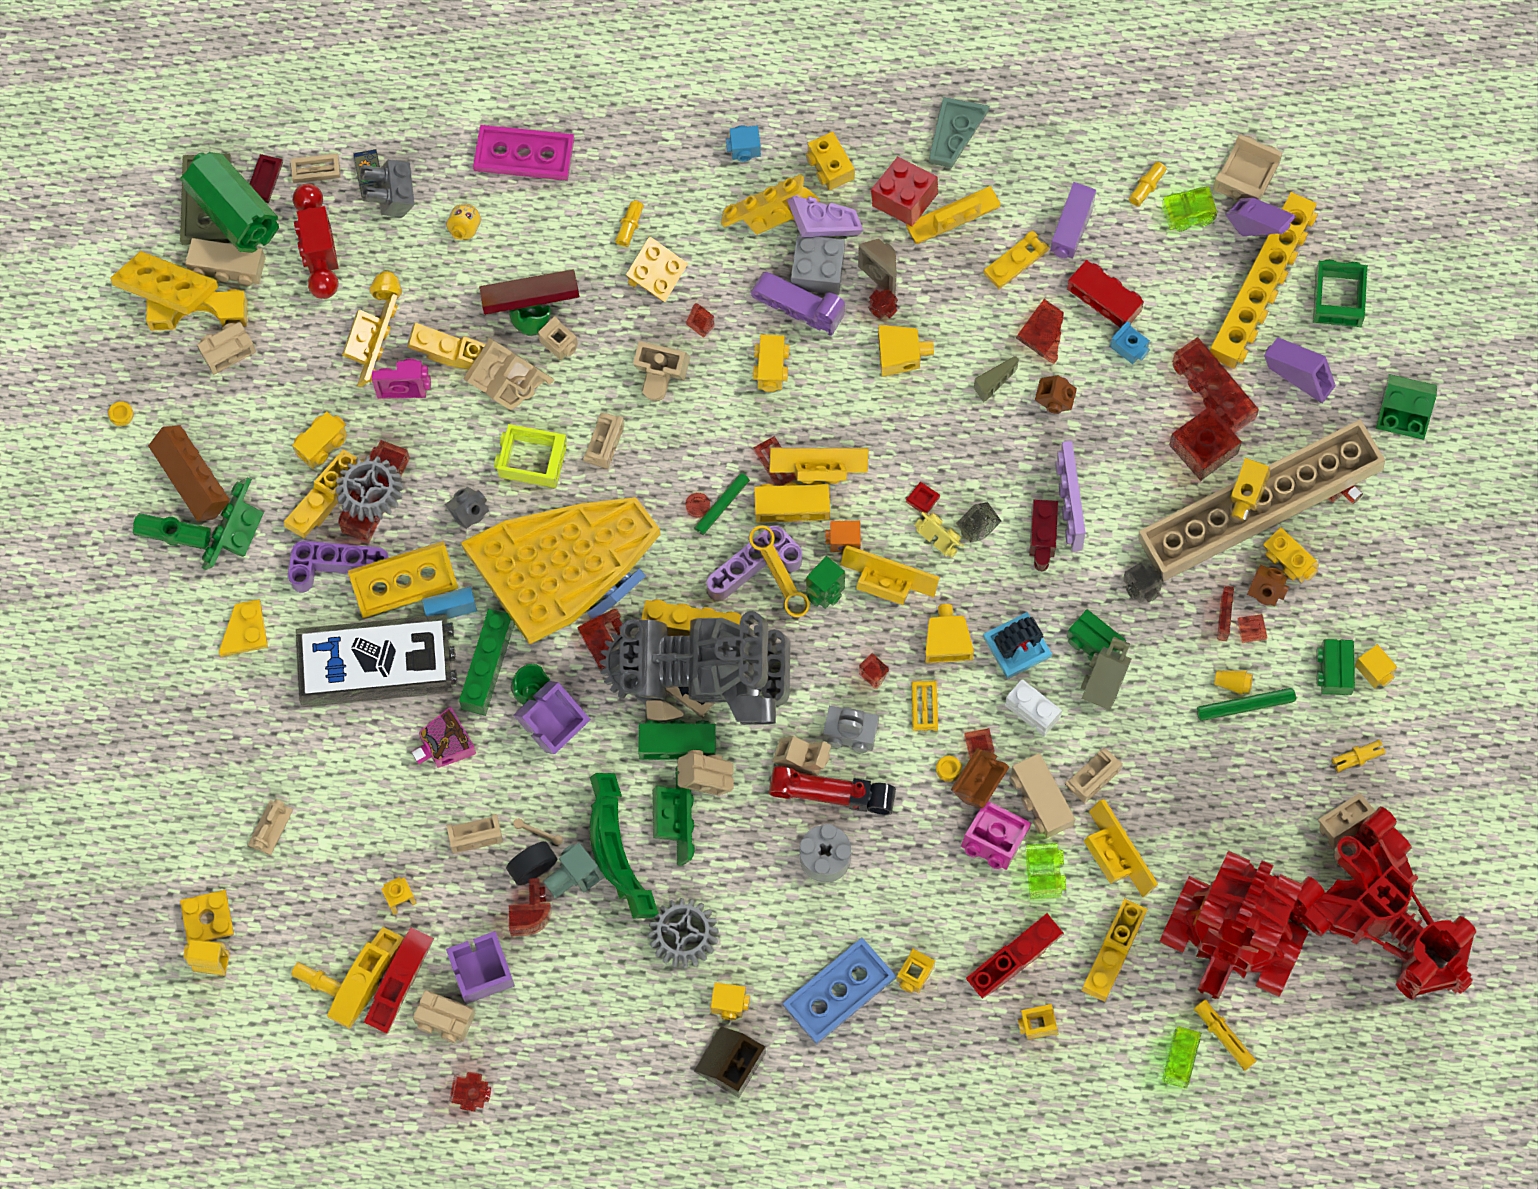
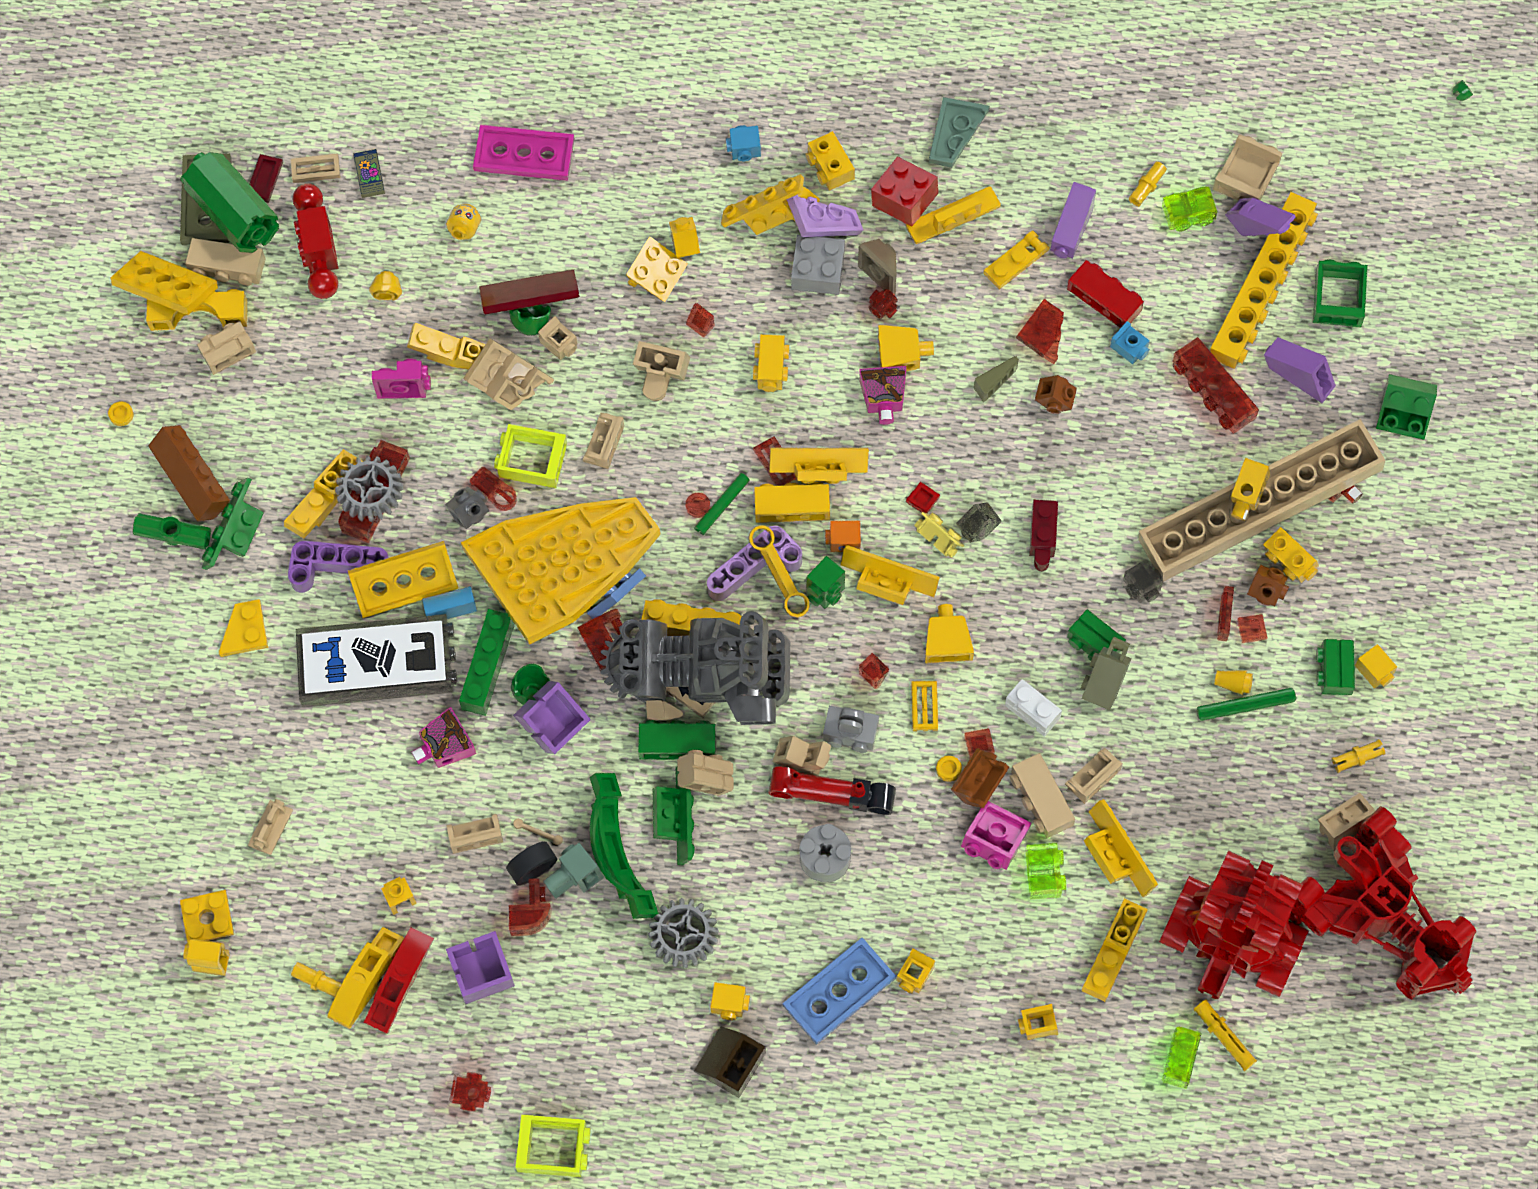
(320, 439): yellow brick -> none
(366, 338): yellow bracket -> none
(393, 189): flat silver brick -> none
(443, 1016): tan brick -> none
(491, 486): none -> clear red piece
(525, 1139): none -> neon yellow window
(629, 223): yellow axle -> none
(684, 237): none -> yellow brick
(799, 303): medium lavender beam -> none
(883, 391): none -> torso
(1015, 956): red slope -> none
(1017, 645): plate -> none
(1069, 490): lavender plate -> none
(1205, 443): clear red brick -> none
(1464, 91): none -> green hinge

